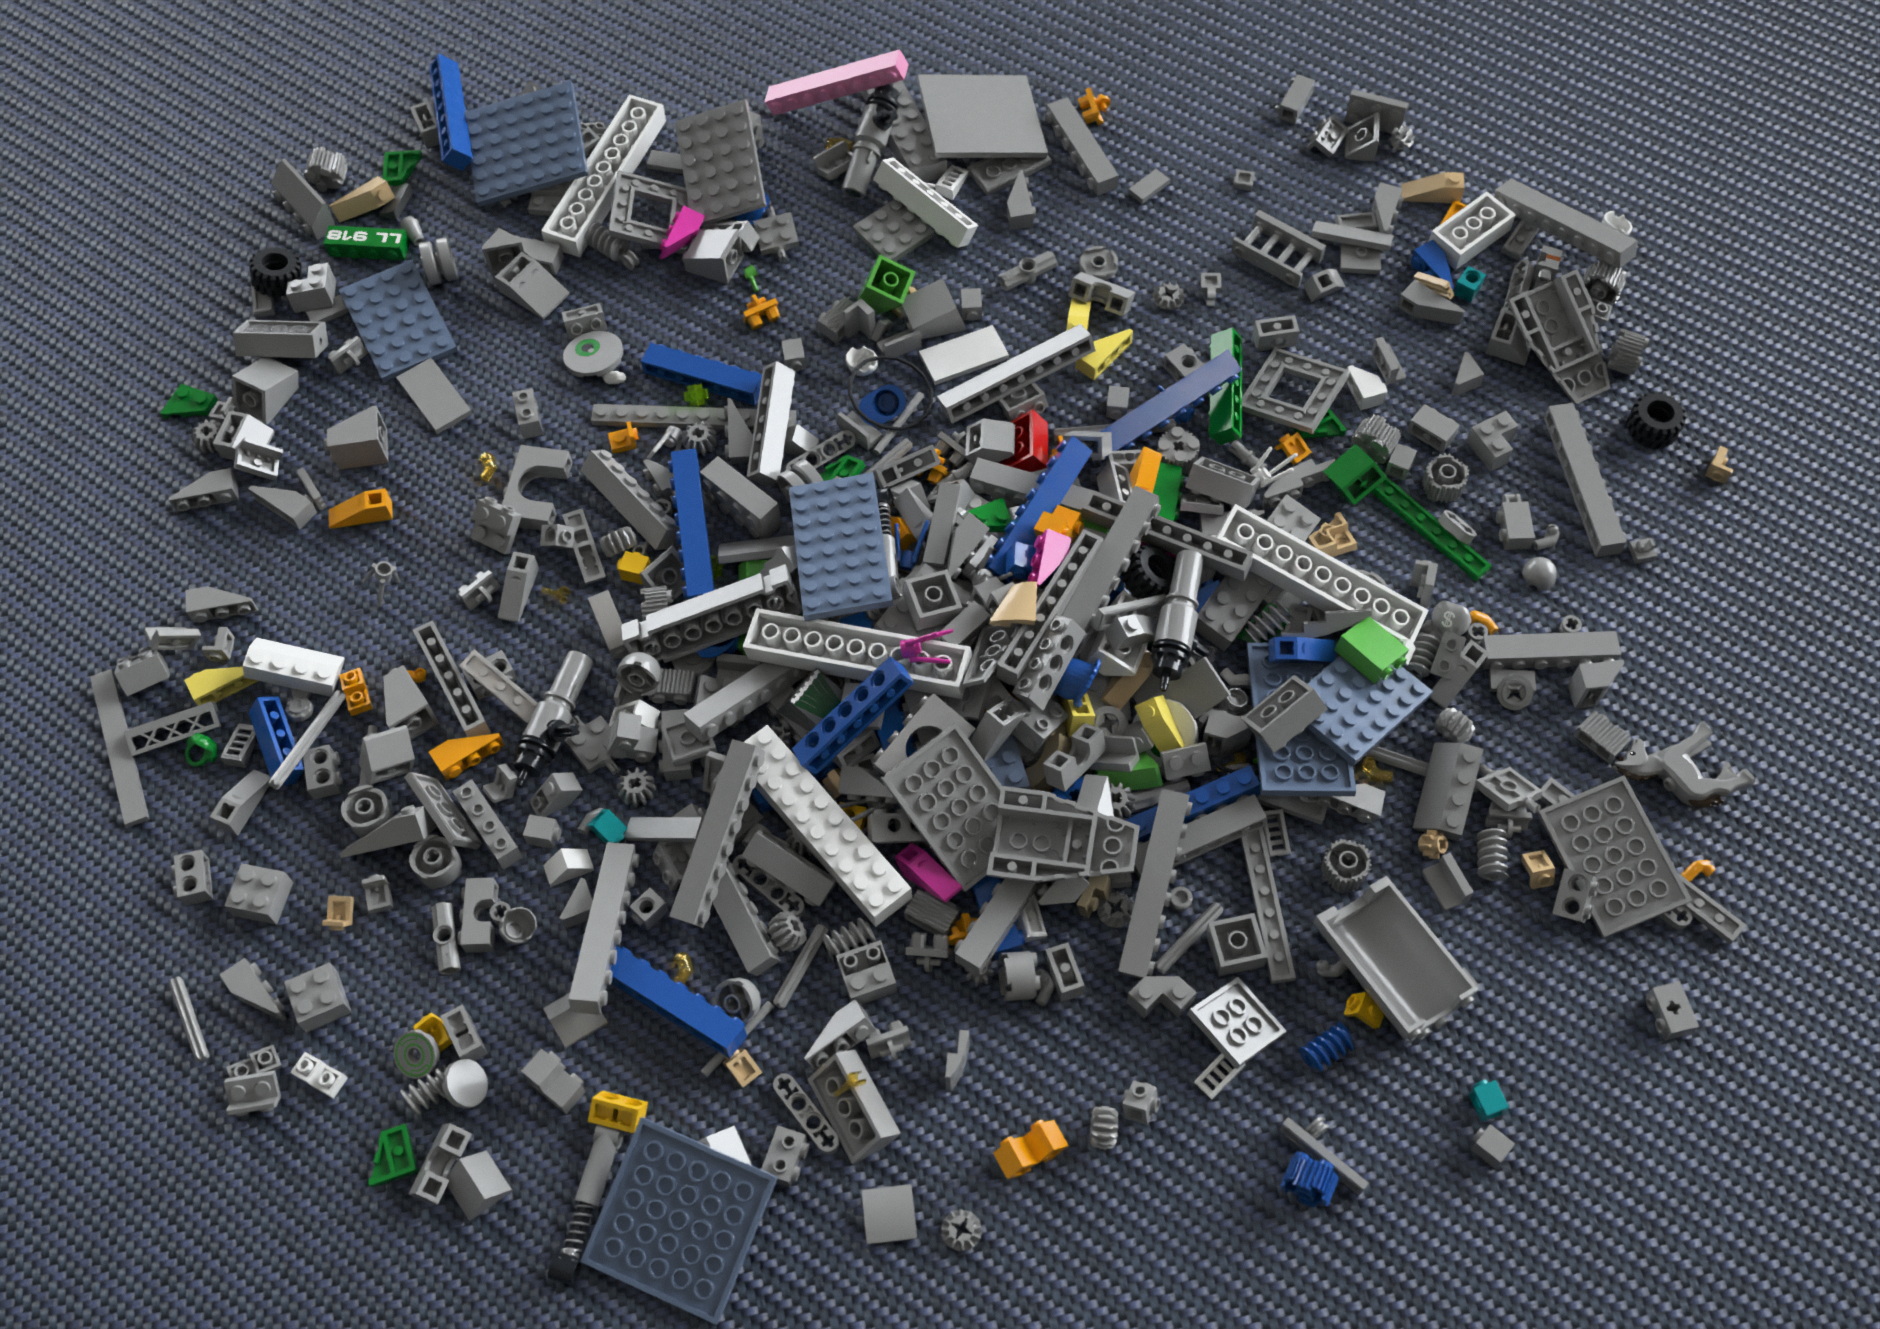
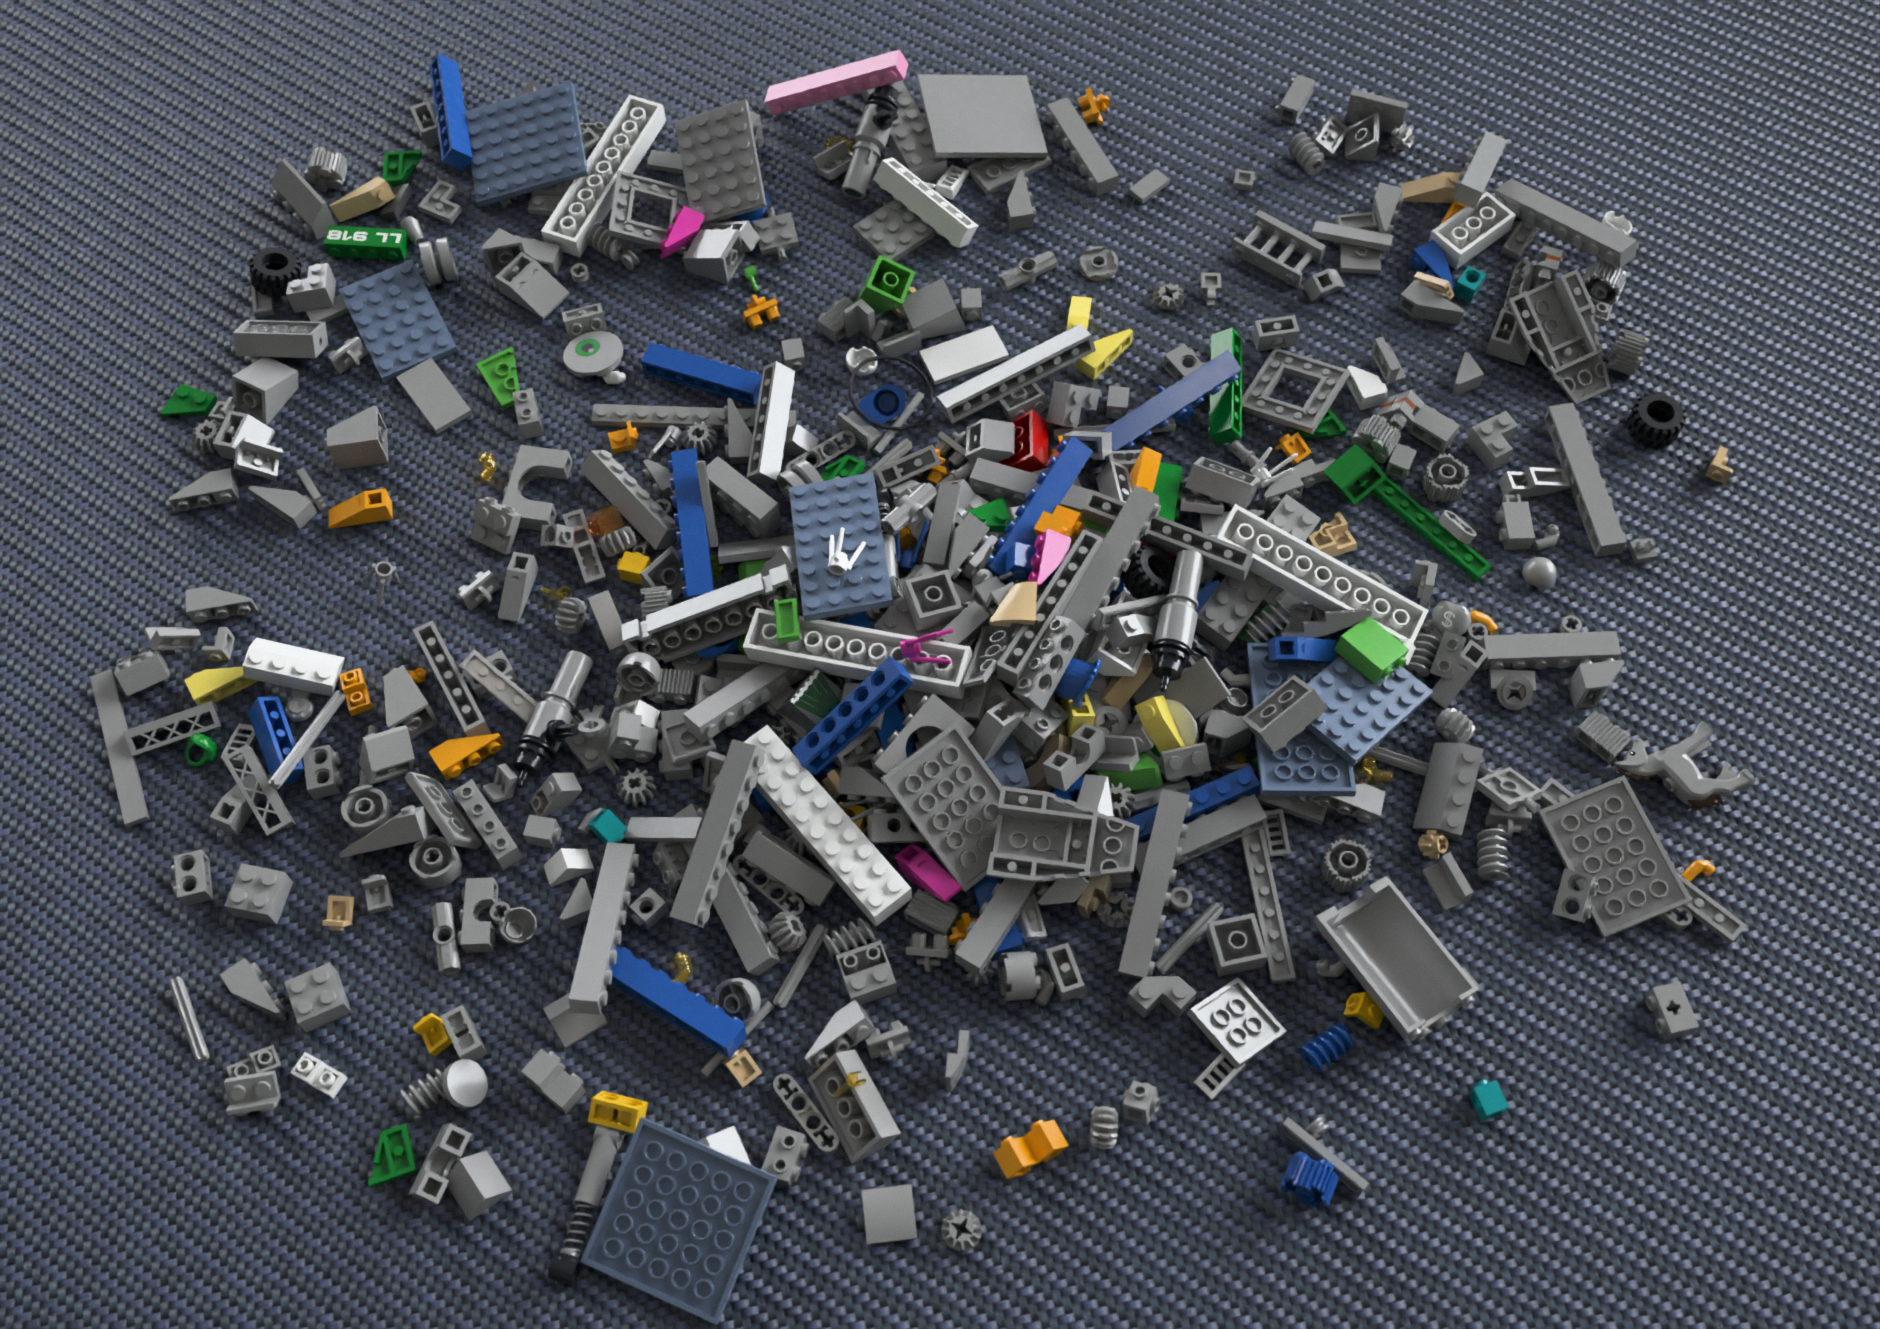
(262, 780): none -> light grey fence
(405, 1058): light grey tile -> none
(438, 204): none -> light grey plate
(501, 376): none -> bright green wing
(570, 615): none -> light grey gear
(583, 276): none -> light grey bush
(592, 724): none -> light grey piece
(605, 521): none -> clear orange brick
(696, 394): clear neon green gear -> none
(707, 503): none -> light grey tile
(787, 620): none -> bright green tile
(838, 562): none -> white plant
(909, 508): none -> light grey piece
(1067, 403): none -> light grey brick
(1090, 288): light grey arch -> none
(1179, 448): light grey brick -> none
(1306, 153): none -> light grey piece
(1399, 409): none -> light grey hips
(1478, 169): none -> light grey brick
(1491, 1145): light grey brick -> none
(1534, 481): none -> light grey slope
(1539, 868): tan bracket -> none

